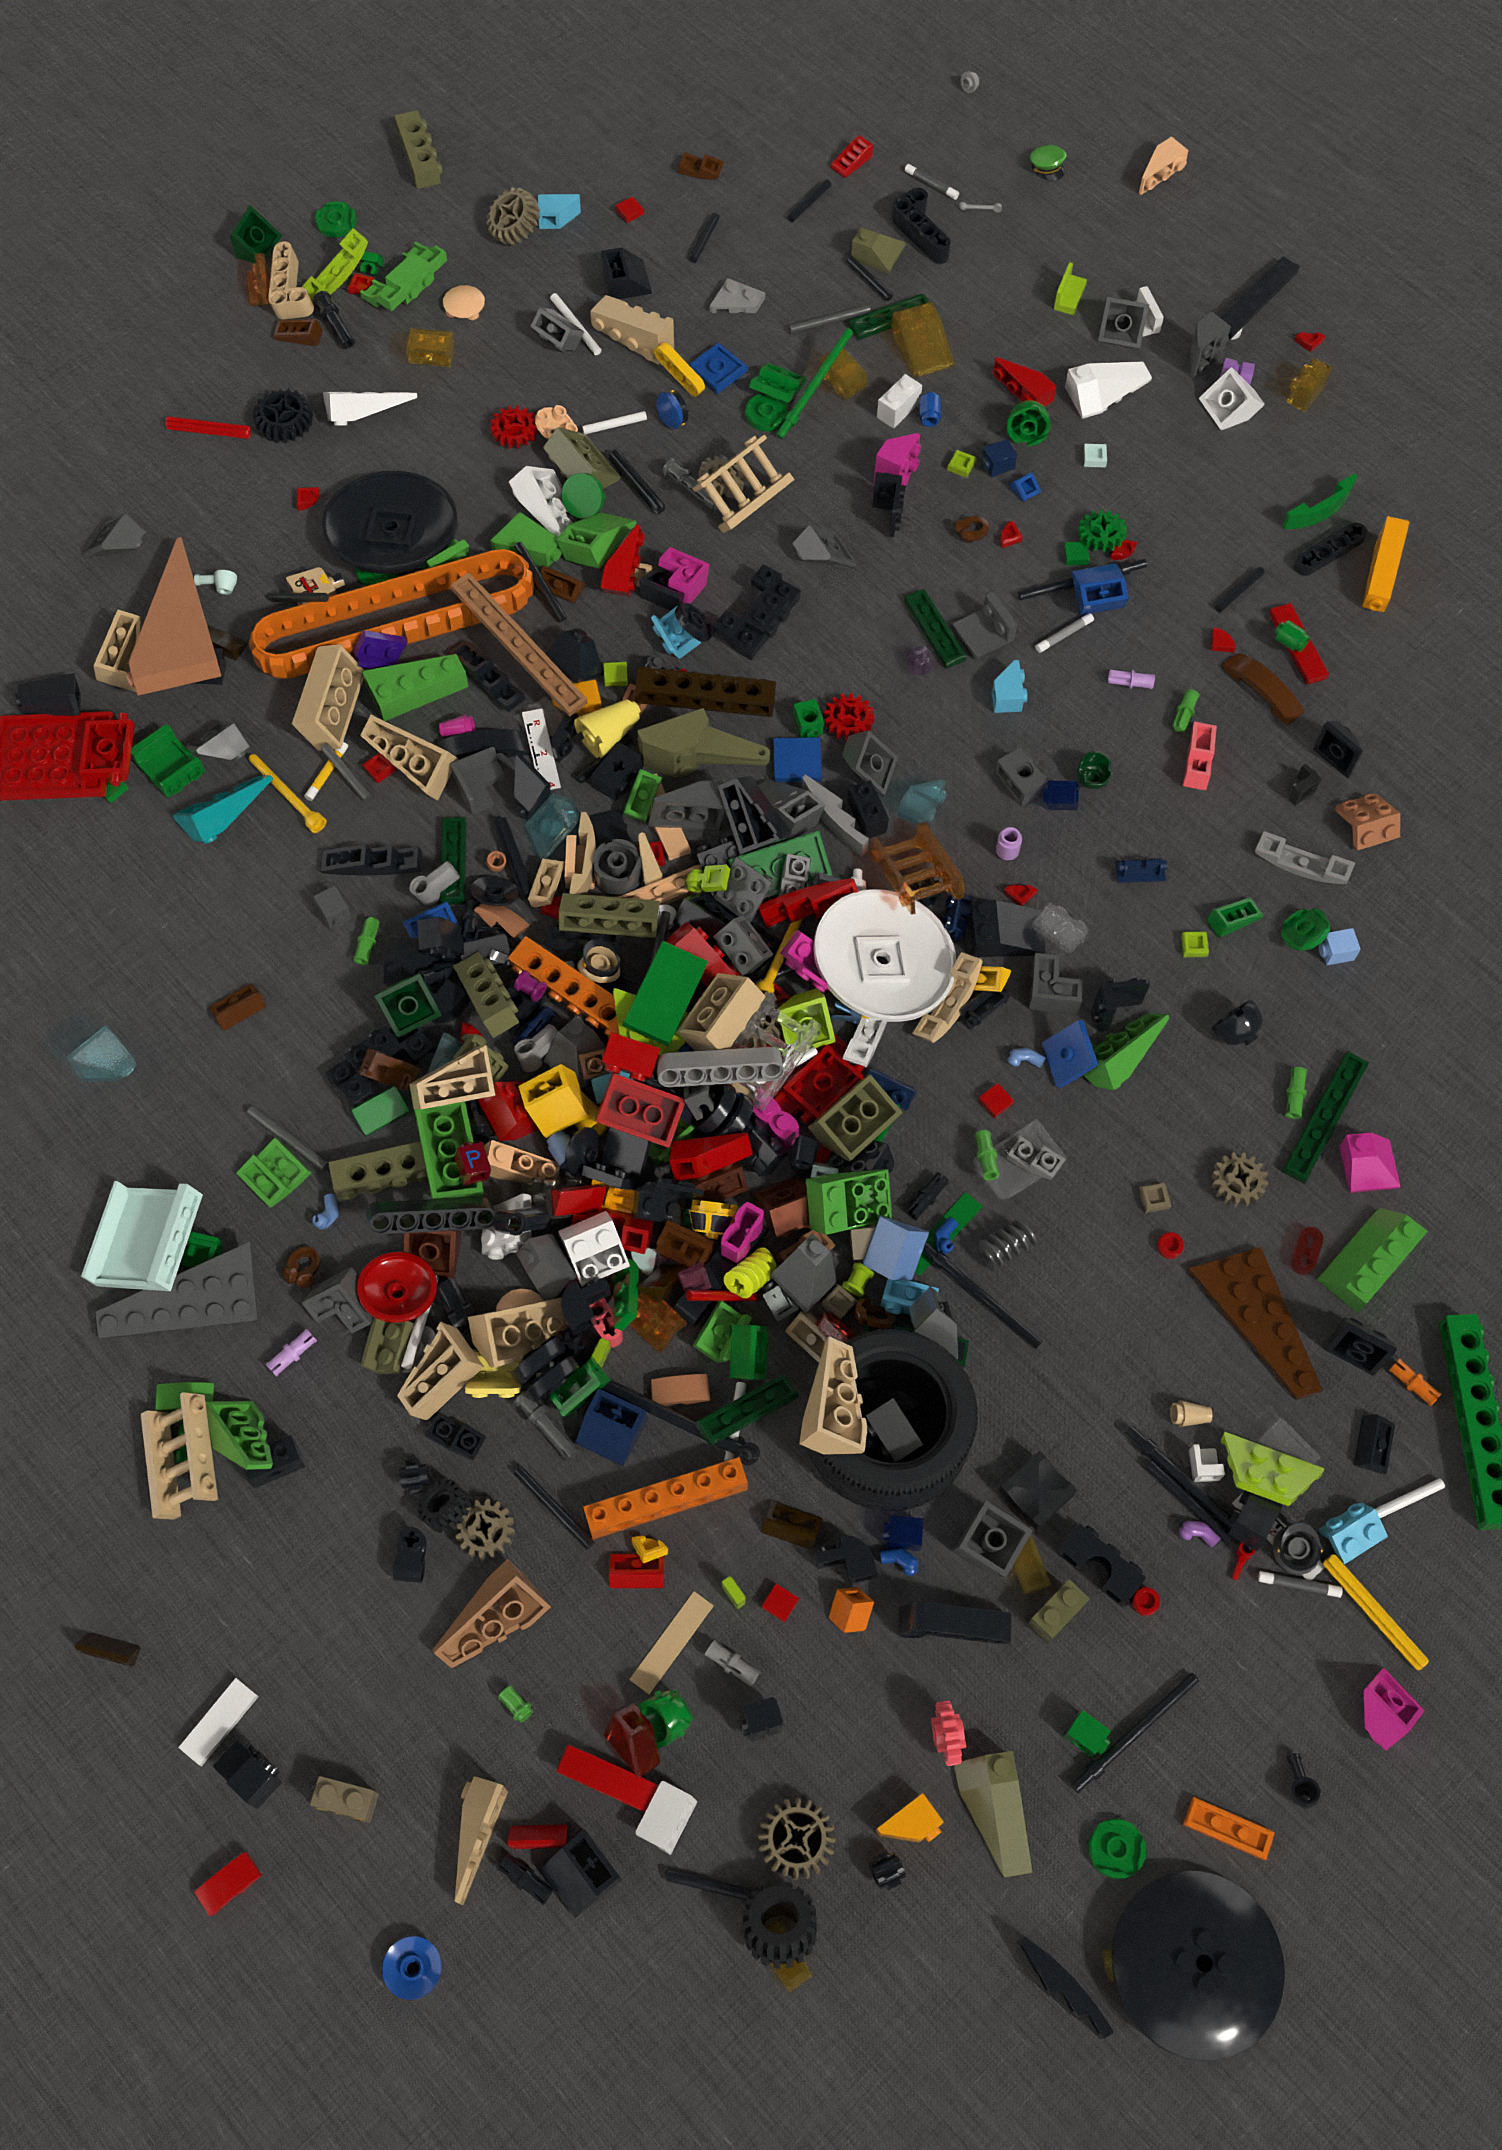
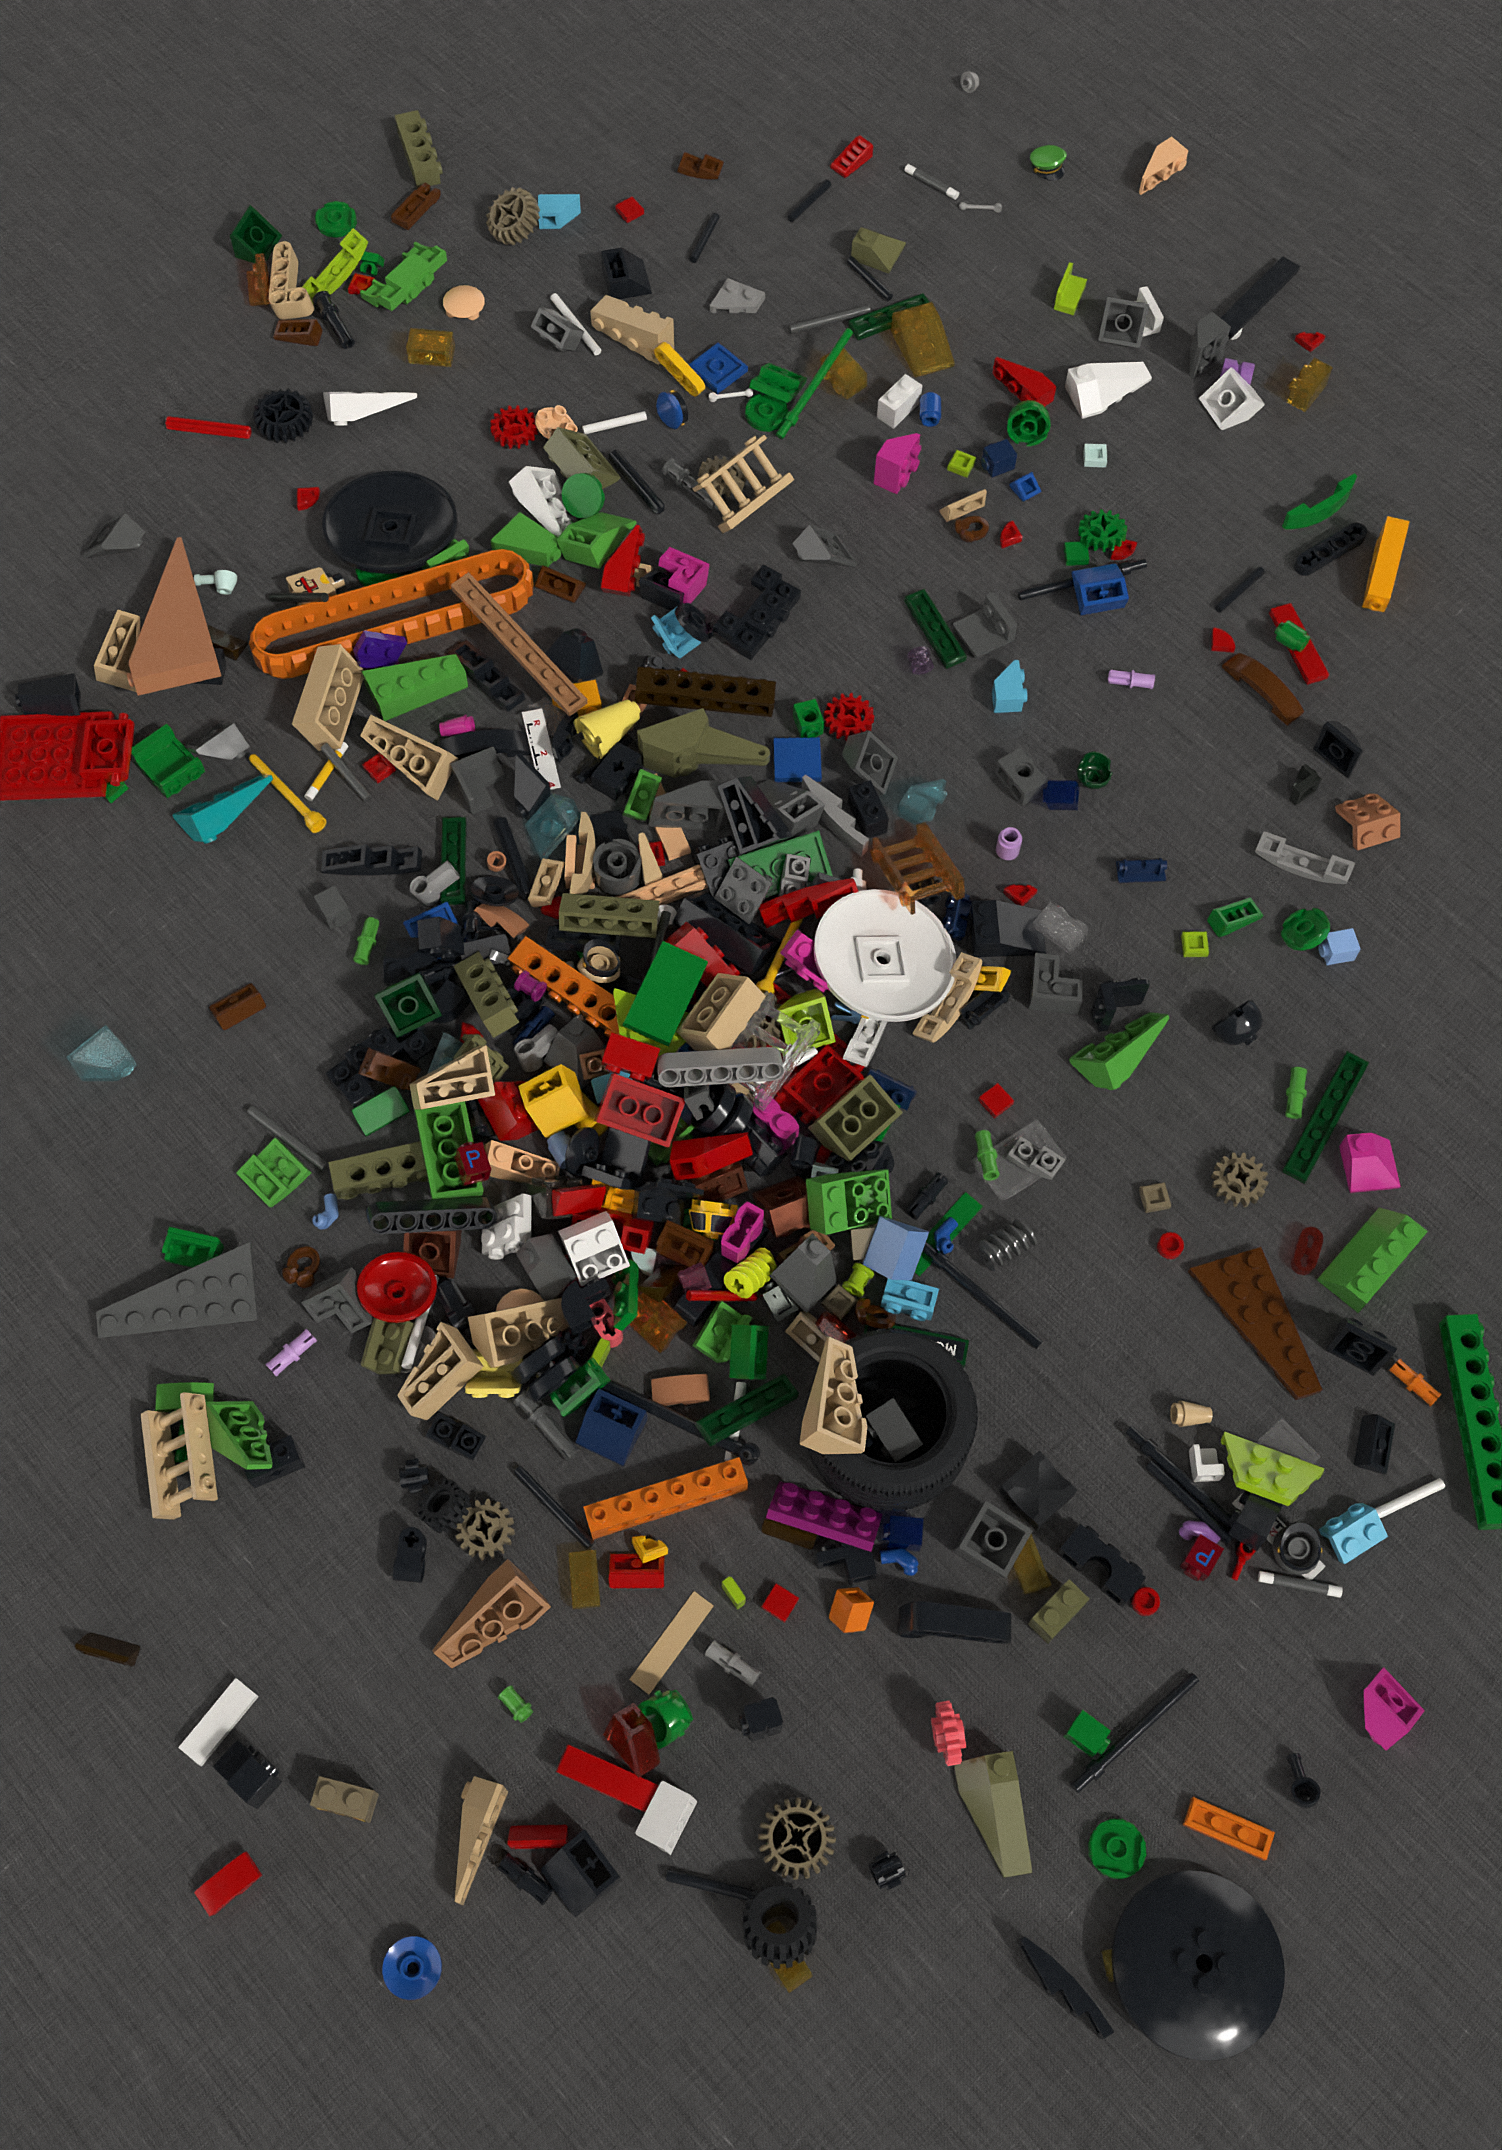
(142, 1237): light aqua panel -> none
(415, 206): none -> reddish brown hinge
(520, 1220): black piece -> none
(540, 581): black bar -> none
(584, 1579): none -> clear yellow plate
(615, 674): lime tile -> none
(711, 879): lime plate -> none
(713, 396): none -> white hinge
(742, 945): dark grey brick -> none
(824, 1515): none -> magenta plate
(889, 495): black bracket -> none
(911, 219): black beam -> none
(913, 1822): light orange slope -> none
(935, 1320): dark grey slope -> none
(964, 506): none -> tan slope
(1027, 1054): medium blue arm -> none
(1065, 632): light grey bar -> none
(1070, 1054): blue plate -> none
(1185, 710): bright green axle -> none
(1200, 756): coral slope -> none
(1201, 1558): none -> dark red brick
(1375, 1612): yellow axle -> none

